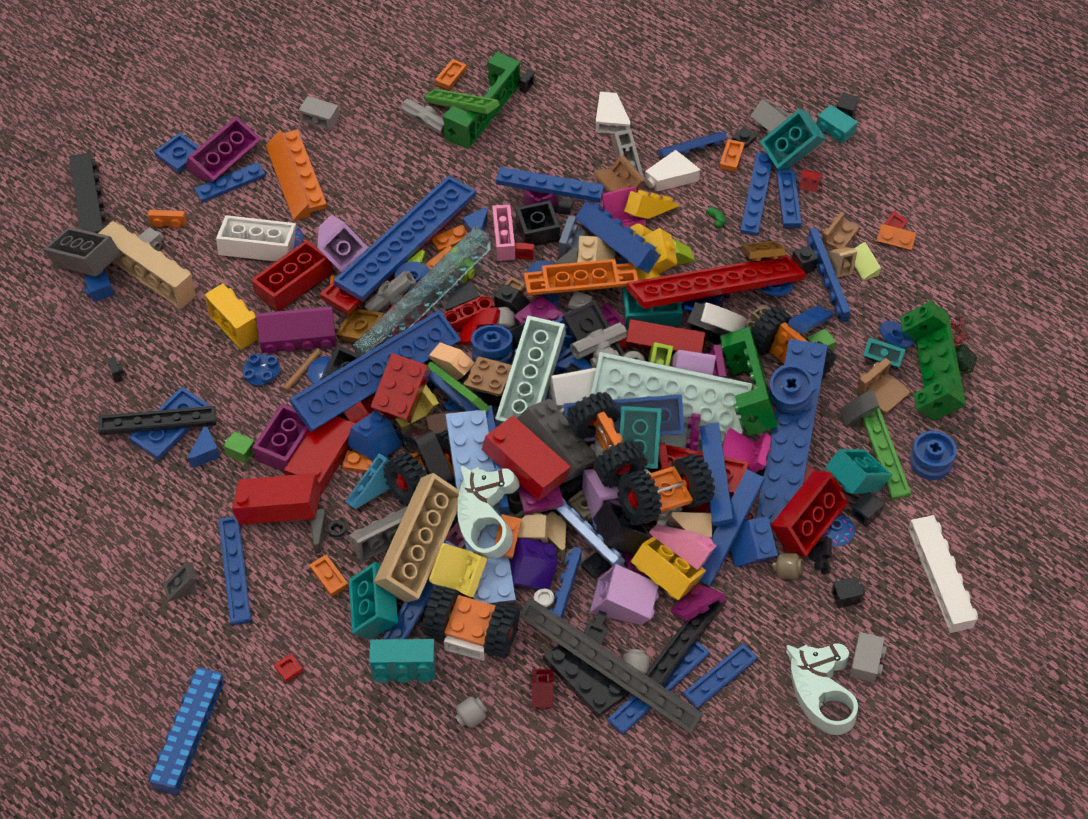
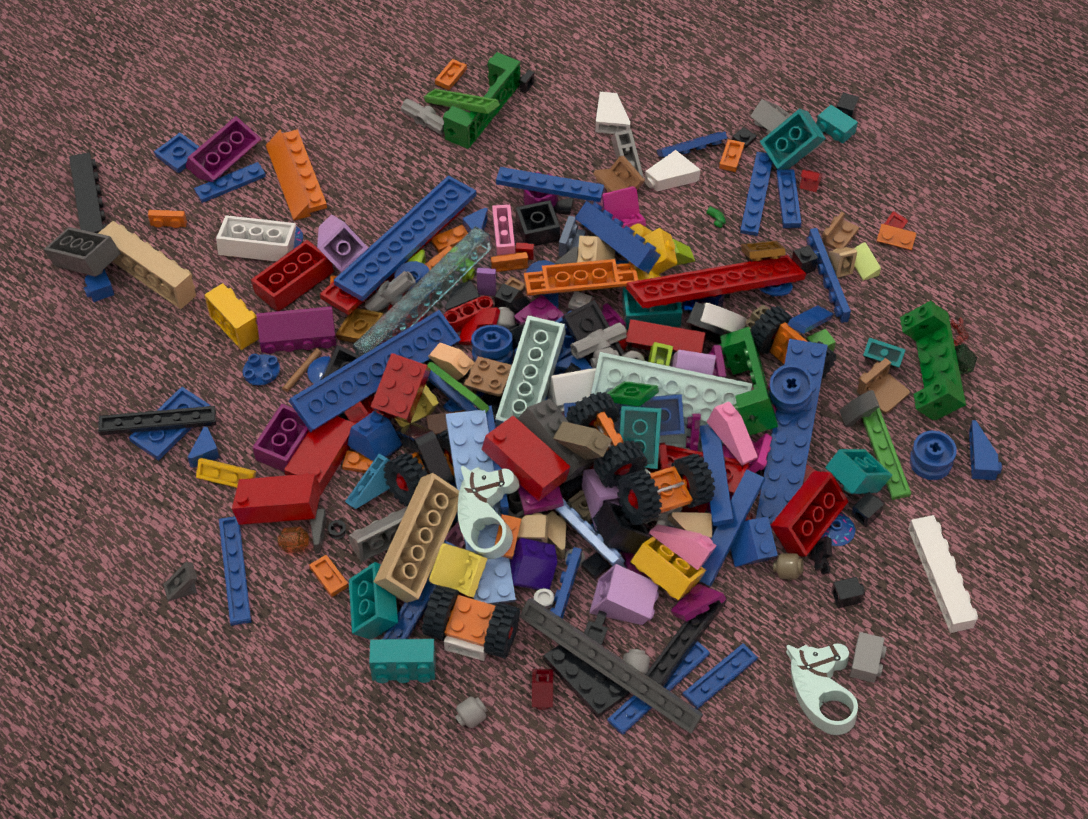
(116, 369): black plate -> none
(153, 237): light grey brick -> none
(186, 731): blue brick -> none
(222, 472): none -> yellow tile
(239, 447): bright green brick -> none
(288, 668): red plate -> none
(293, 539): none -> clear orange head
(319, 113): light grey brick -> none
(486, 281): none -> medium lavender tile
(509, 262): none -> orange plate
(582, 440): none -> dark tan slope
(633, 393): none -> green tile
(648, 206): yellow slope -> none
(732, 431): none -> bright pink slope
(893, 334): blue dish -> none
(982, 454): none -> blue slope

